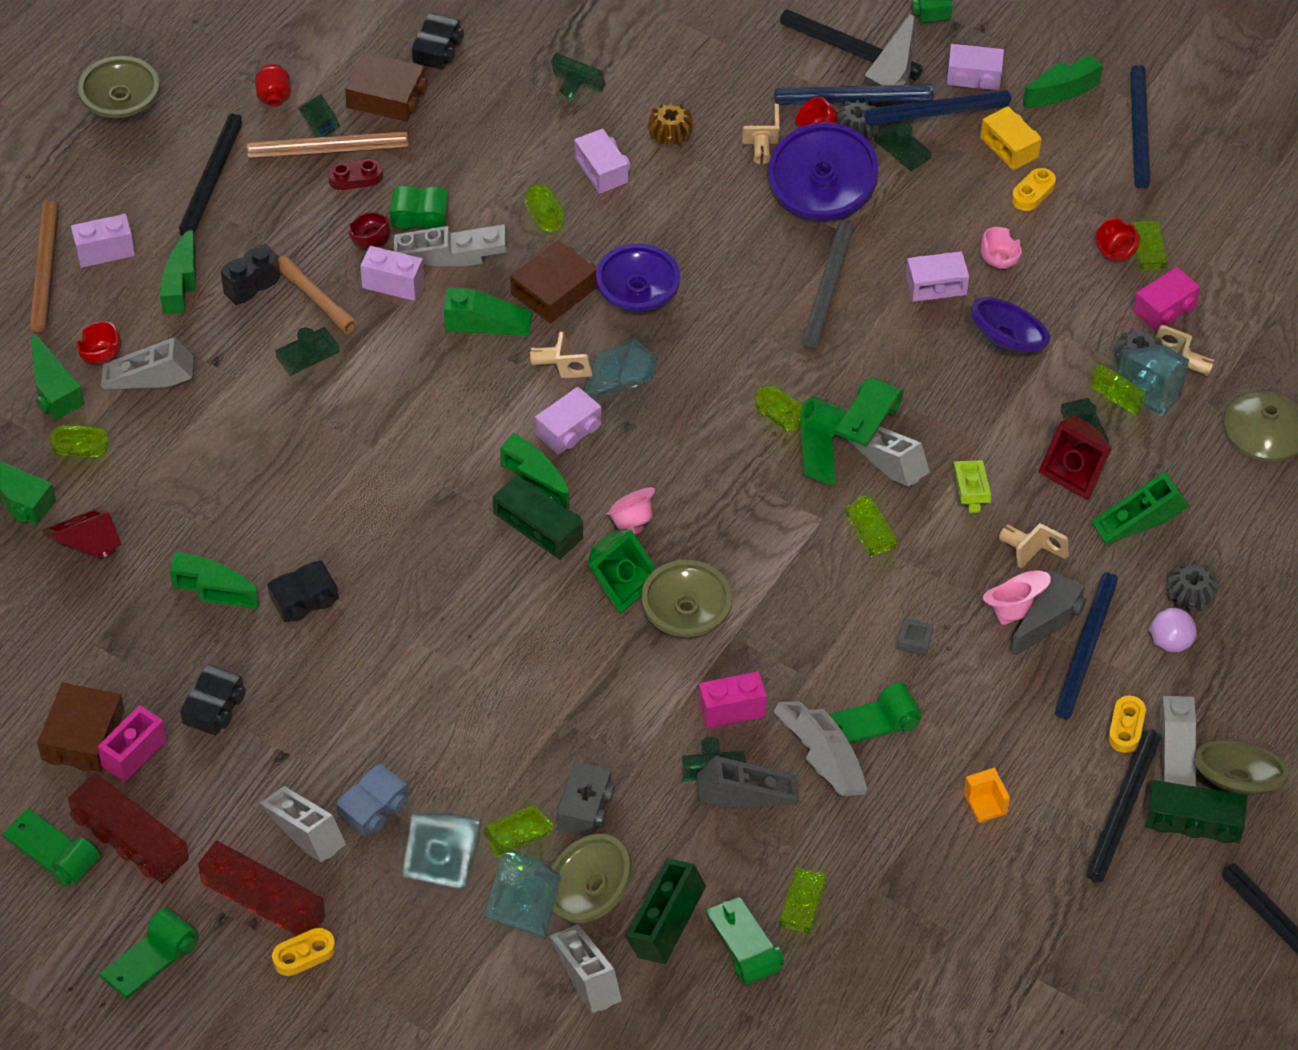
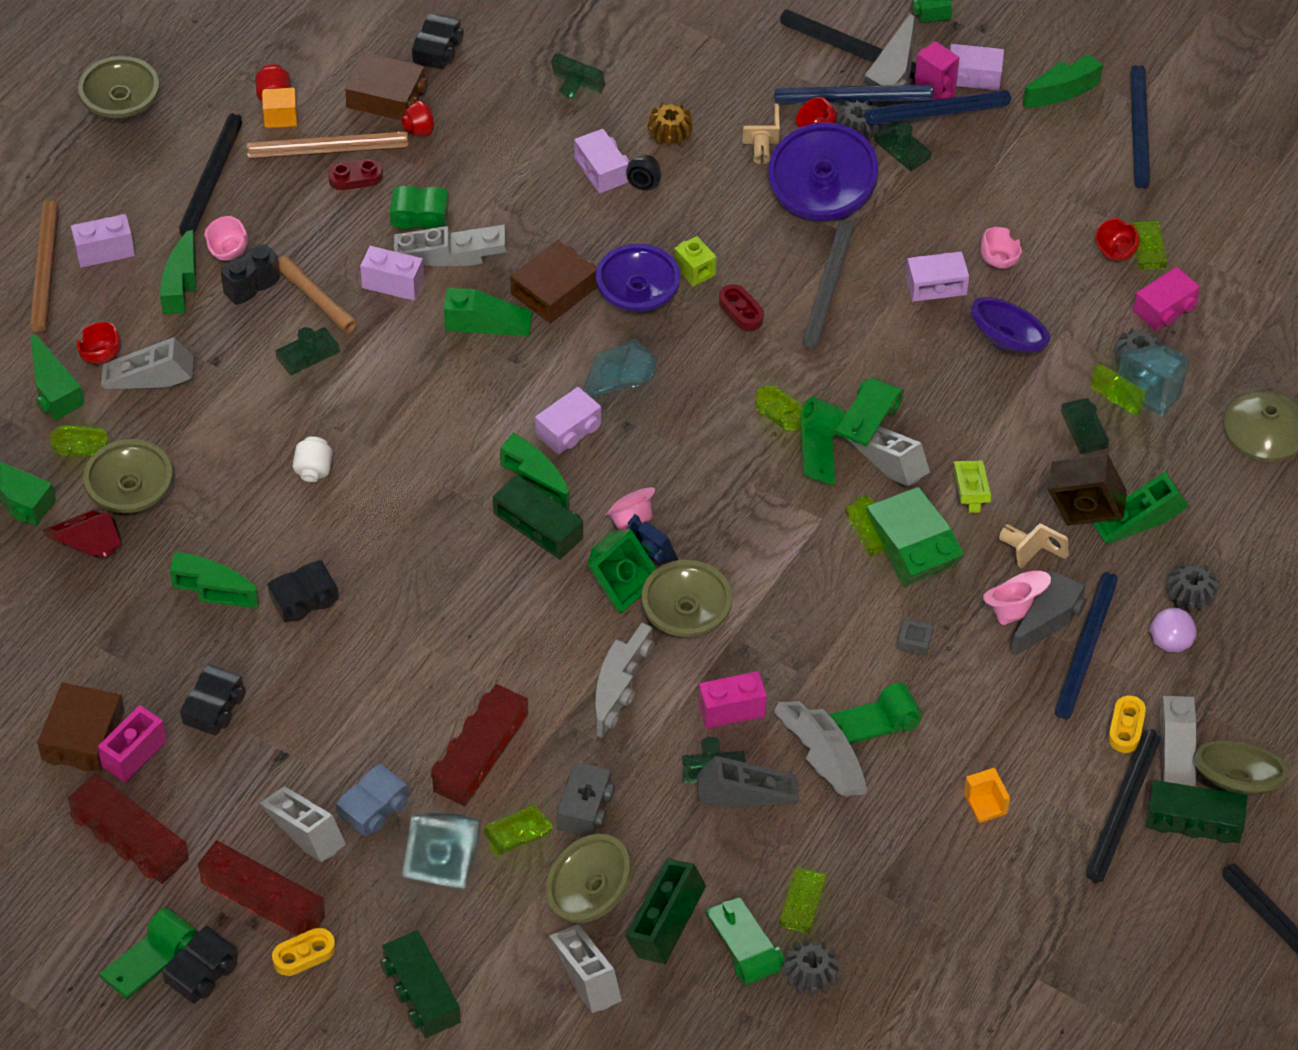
(52, 849): green door -> none
(127, 465): none -> olive dish
(200, 964): none -> black brick
(226, 238): none -> bright pink hair
(279, 107): none -> light orange panel
(312, 459): none -> white head
(319, 117): clear green brick -> none
(370, 230): dark red hair -> none
(418, 119): none -> red cone
(420, 984): none -> dark green brick
(479, 744): none -> clear red brick
(523, 893): clear light blue slope -> none
(540, 203): clear neon green plate -> none
(560, 356): tan bracket -> none
(616, 677): none -> light grey slope
(644, 172): none -> black cone
(653, 540): none -> dark blue plate
(695, 261): none -> lime brick
(744, 311): none -> dark red plate
(823, 971): none -> dark grey gear
(914, 536): none -> green slope
(939, 68): none -> dark pink brick
(1010, 138): yellow brick -> none
(1038, 185): yellow plate -> none
(1076, 456): dark red slope -> none
(1087, 490): none -> dark brown brick
(1196, 361): tan bracket -> none

